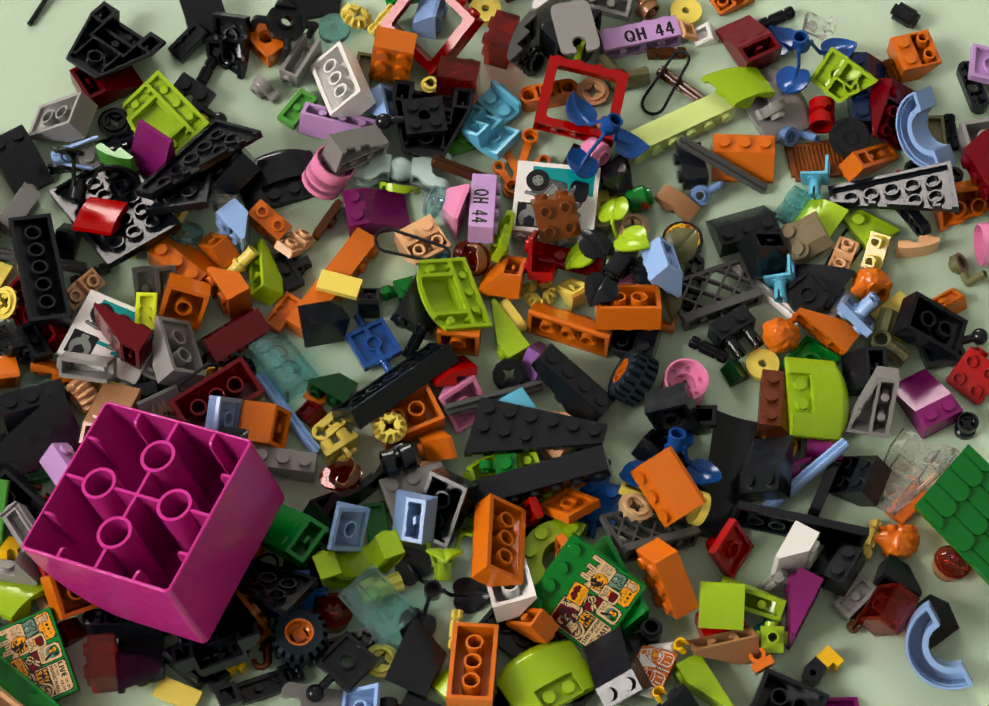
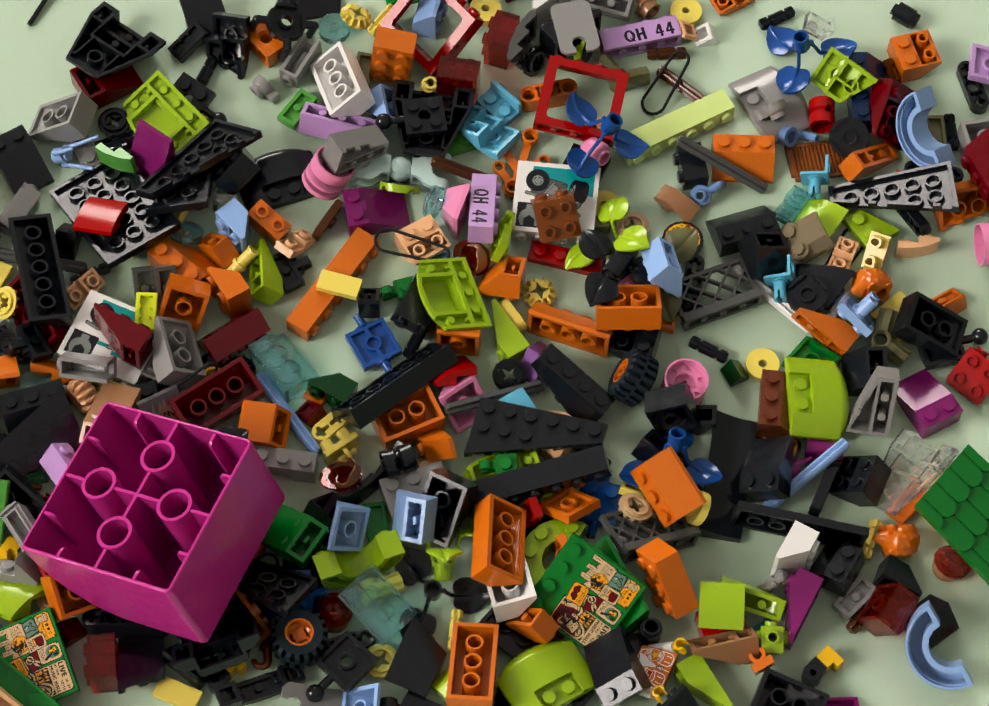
(77, 186): black plant -> none
(223, 412): light blue slope -> none
(277, 316): orange plate -> none
(323, 323): black slope -> none
(389, 436): light yellow gear -> none
(540, 271): red bracket -> none
(572, 293): light yellow slope -> none
(600, 87): light nougat gear -> none
(617, 176): black slope -> none
(639, 199): green head -> none
(729, 548): red tile -> none
(731, 328): black brick -> none
(739, 85): lime slope -> none
(750, 43): dark red slope -> none
(781, 335): orange animal -> none
(959, 265): olive plate -> none
(966, 425): black wheel -> none

